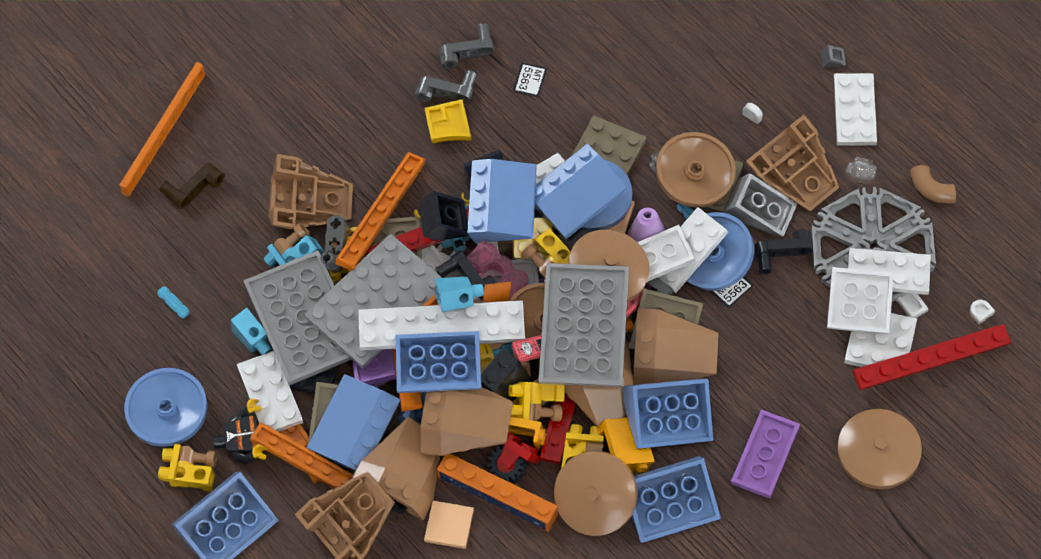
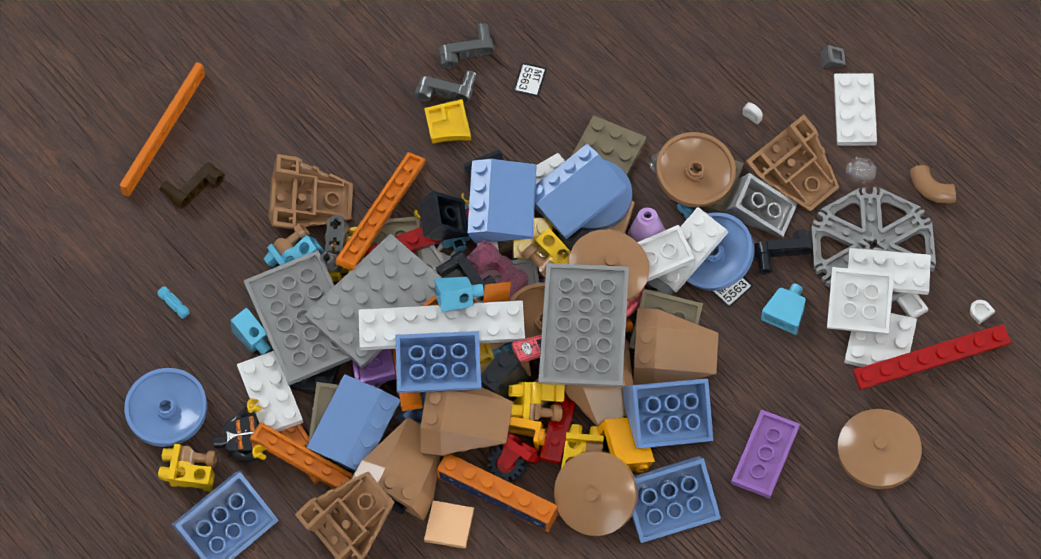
(785, 309): none -> medium azure torso

